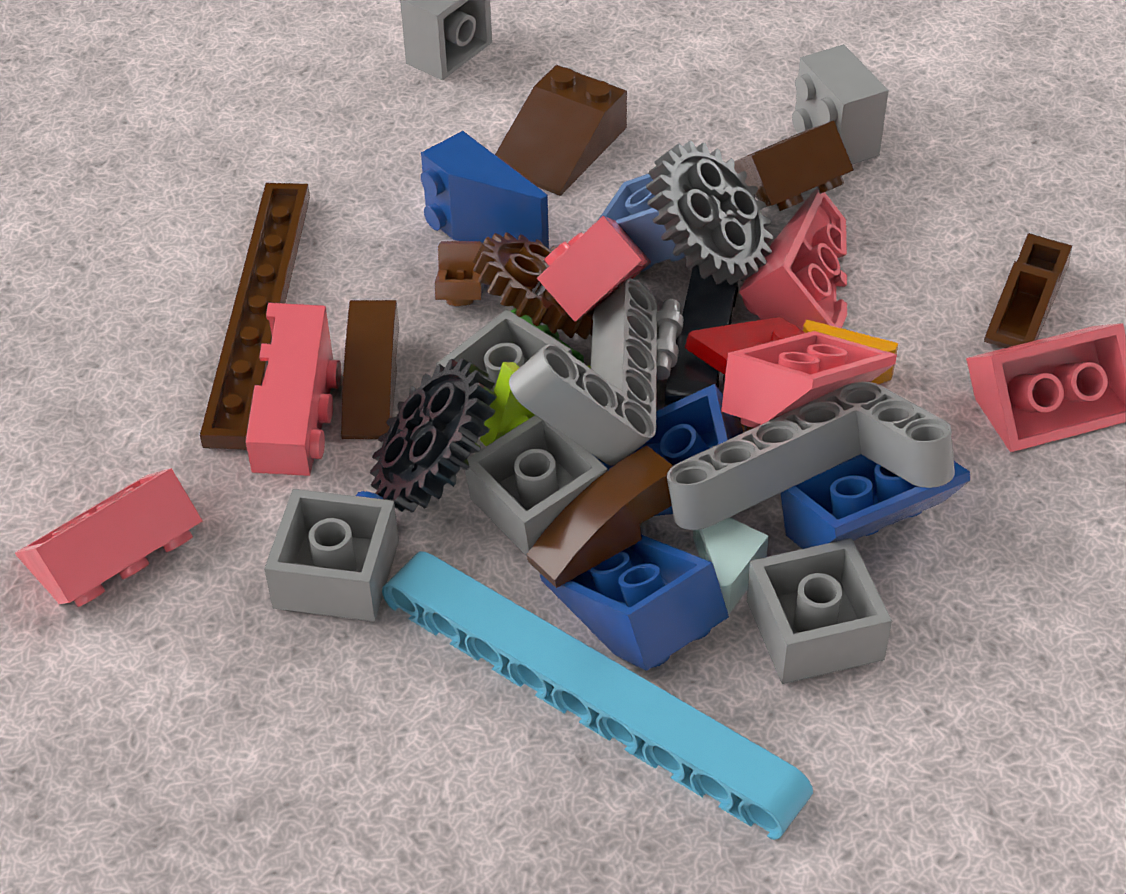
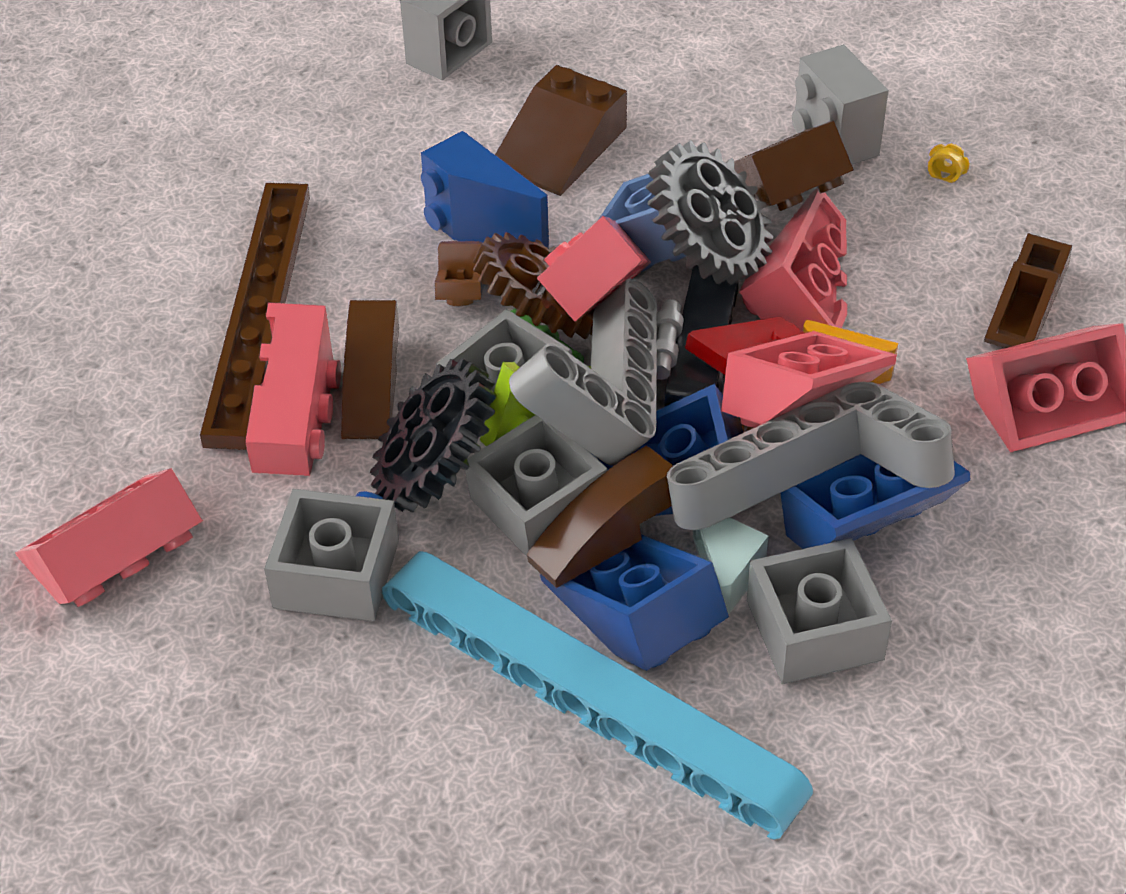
(938, 162): none -> yellow plate

